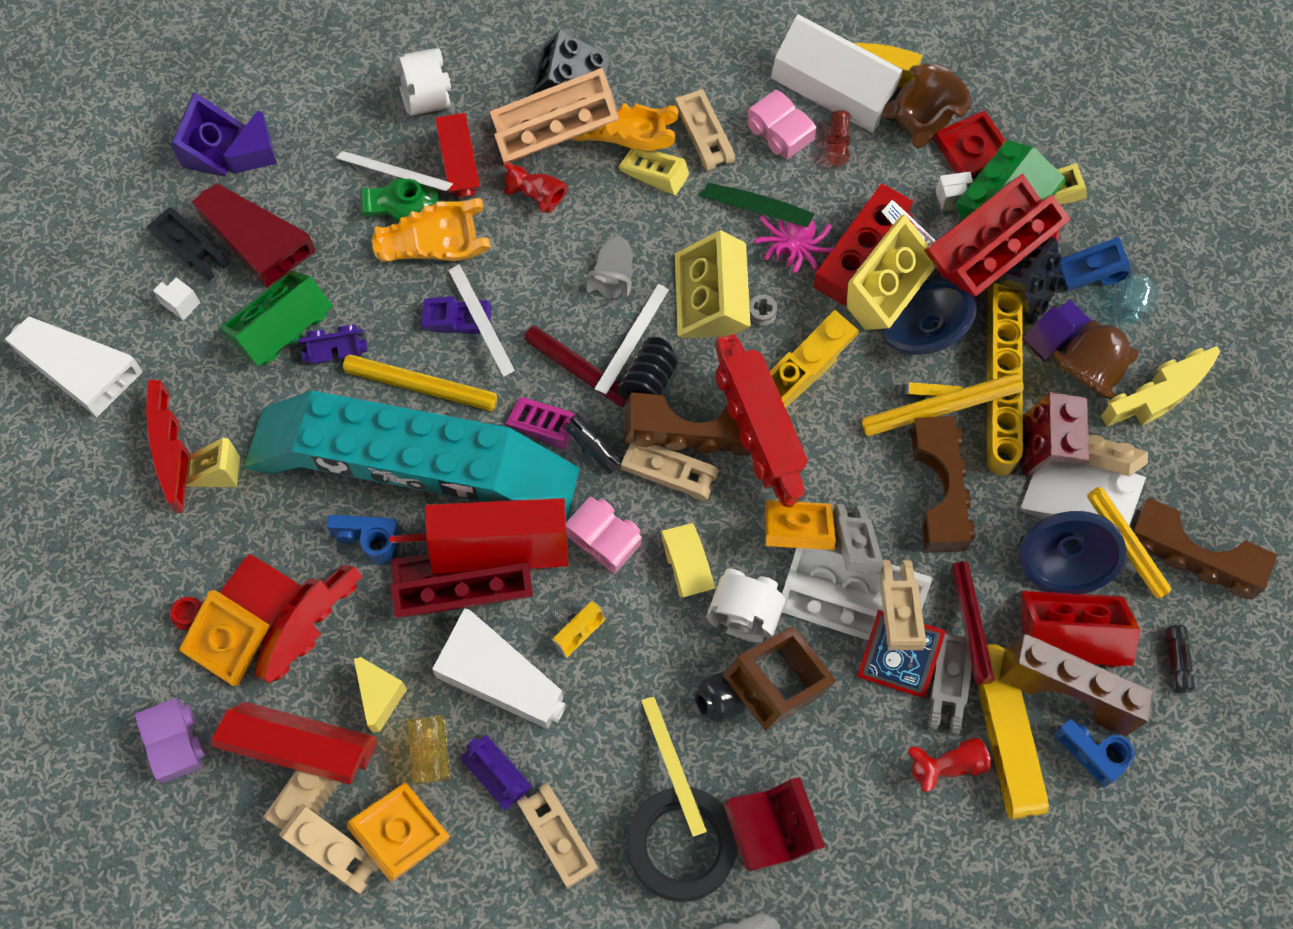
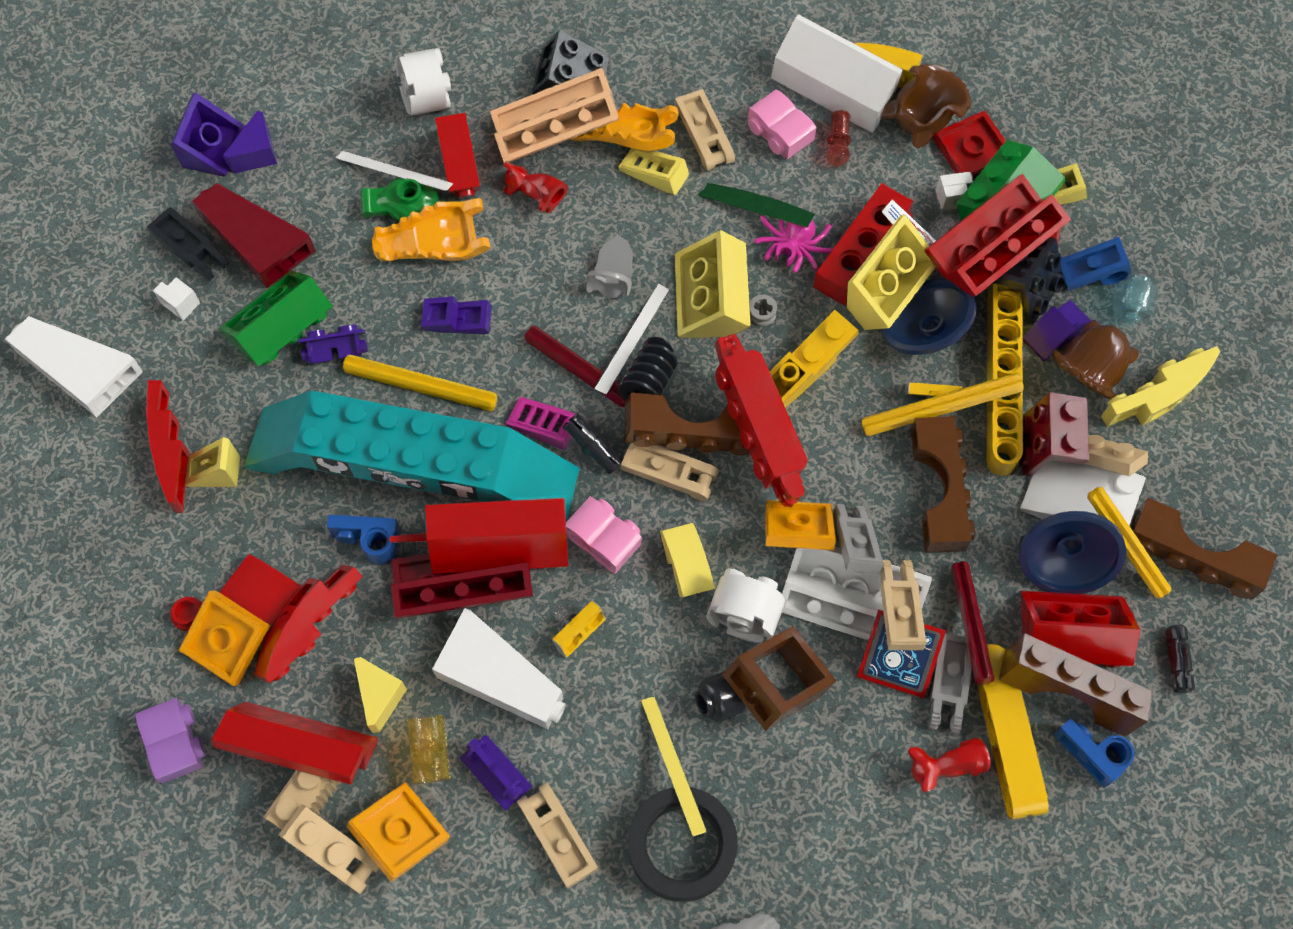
(481, 320): white sticker -> none
(774, 825): dark red bracket -> none

